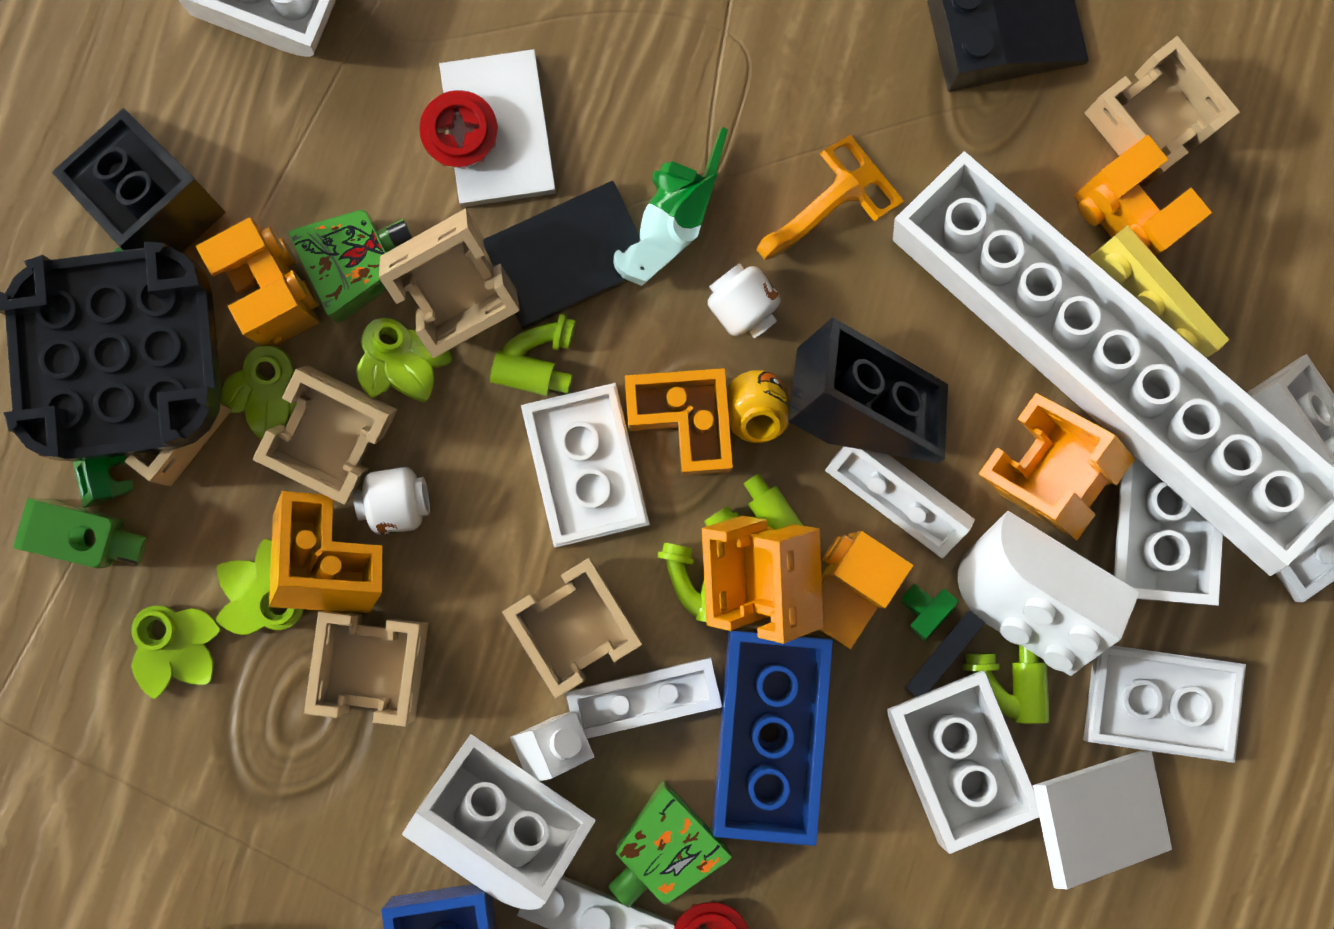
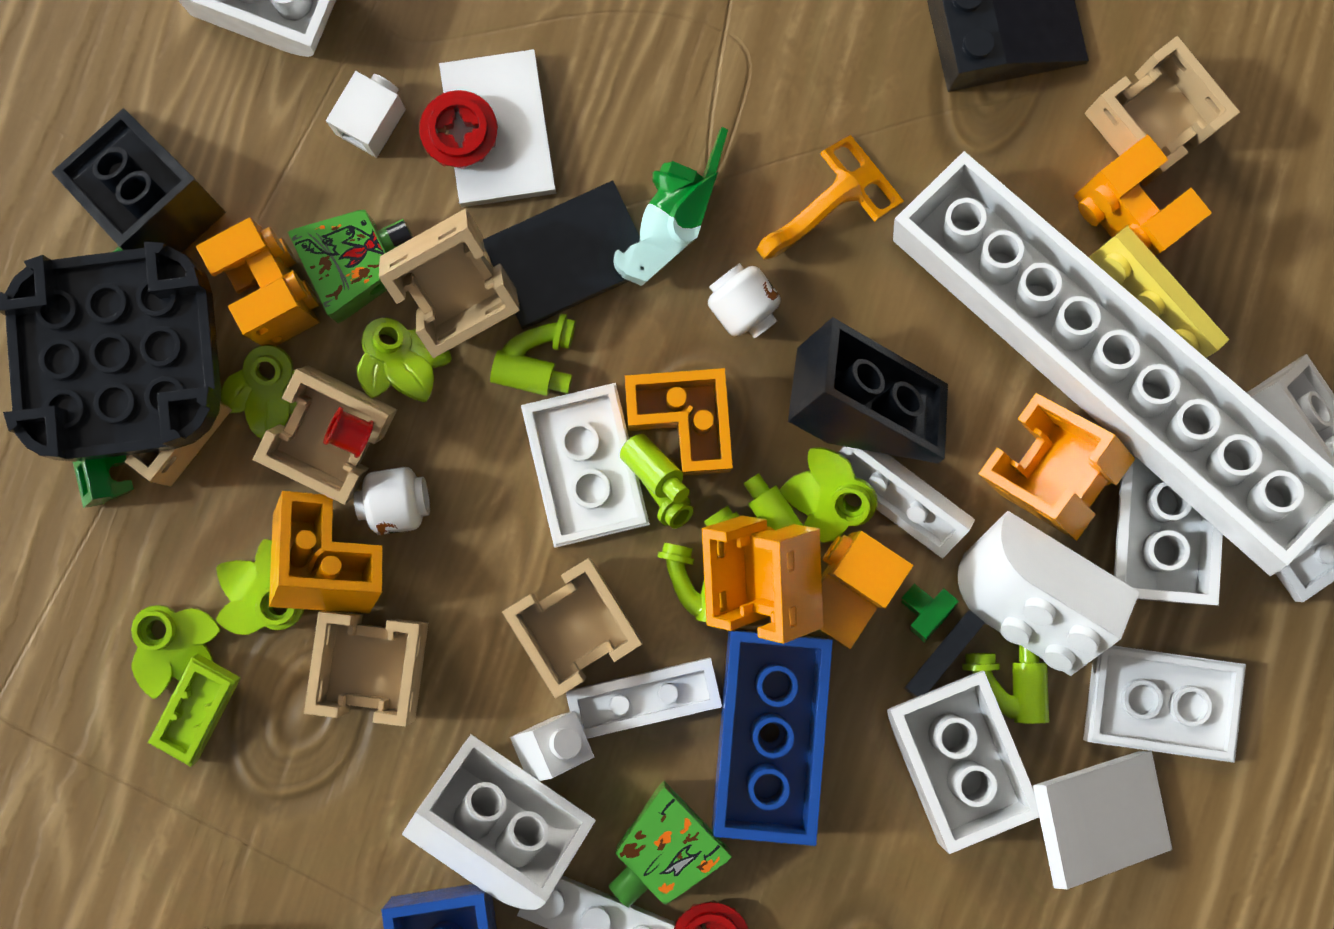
(60, 533): bright green torso -> none
(194, 710): none -> lime plate
(348, 432): none -> red axle
(367, 112): none -> white brick
(660, 478): none -> lime plant
(757, 406): yellow head -> none
(823, 491): none -> lime plate

